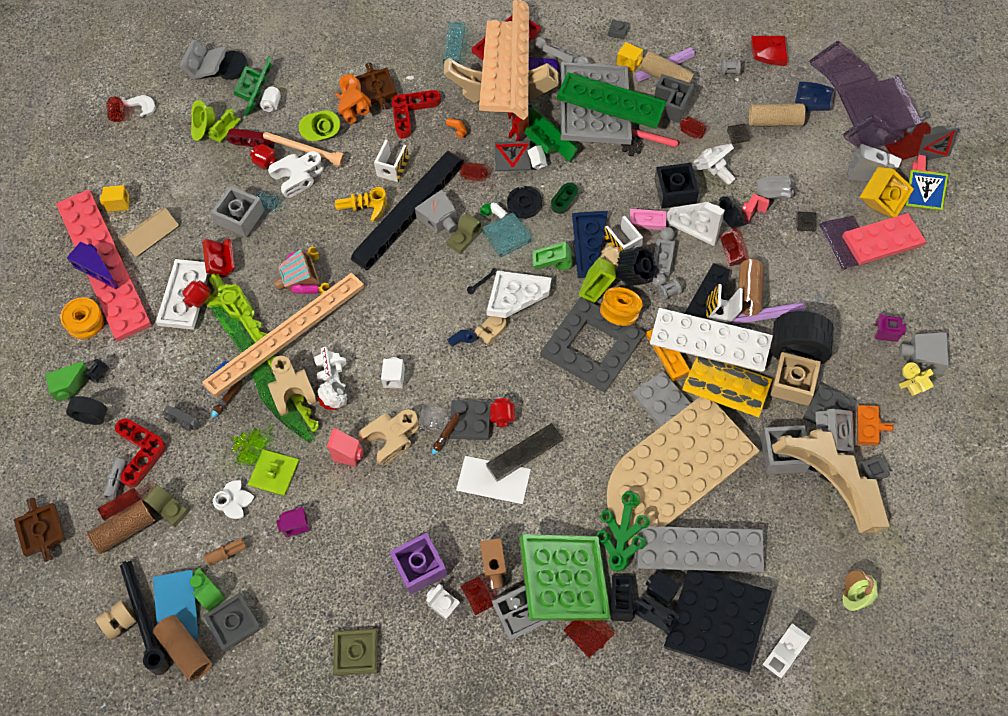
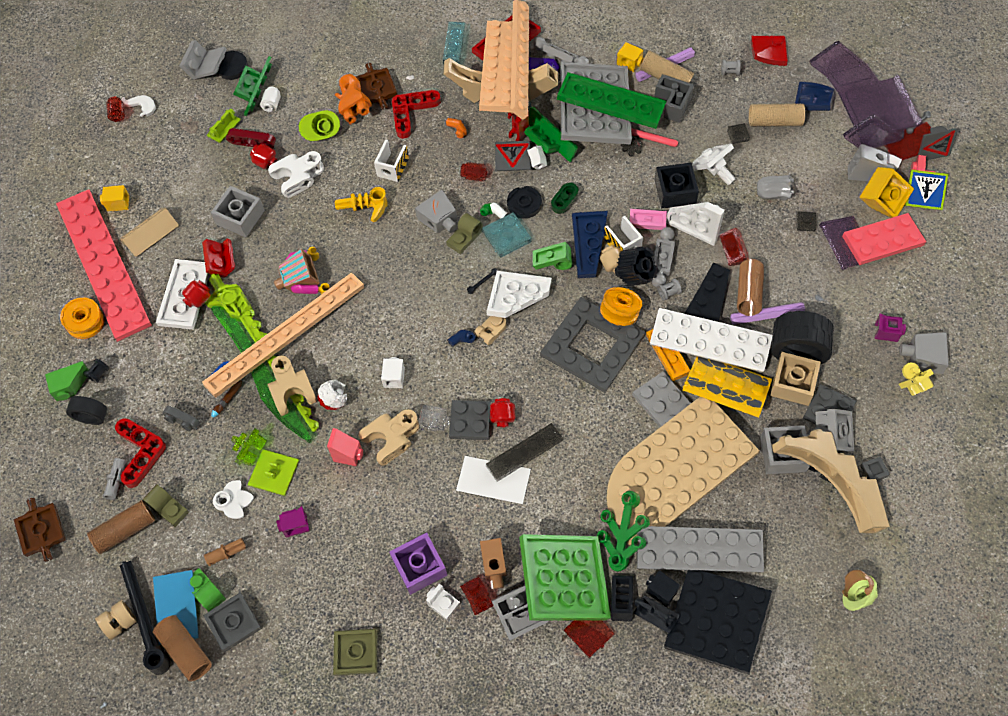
(88, 261): dark purple slope -> none
(119, 504): clear red slope -> none
(202, 119): lime piece -> none
(268, 201): clear light blue bush -> none
(332, 365): white hips -> none
(336, 158): light nougat piece -> none
(404, 212): black beam -> none
(445, 433): reddish brown piece -> none
(597, 280): lime slope -> none
(618, 29): dark grey plate -> none
(692, 127): clear red brick -> none
(731, 308): white piece -> none
(732, 215): black hinge -> none
(755, 202): coral bracket -> none
(786, 650): white brick -> none
(870, 425): orange plate -> none

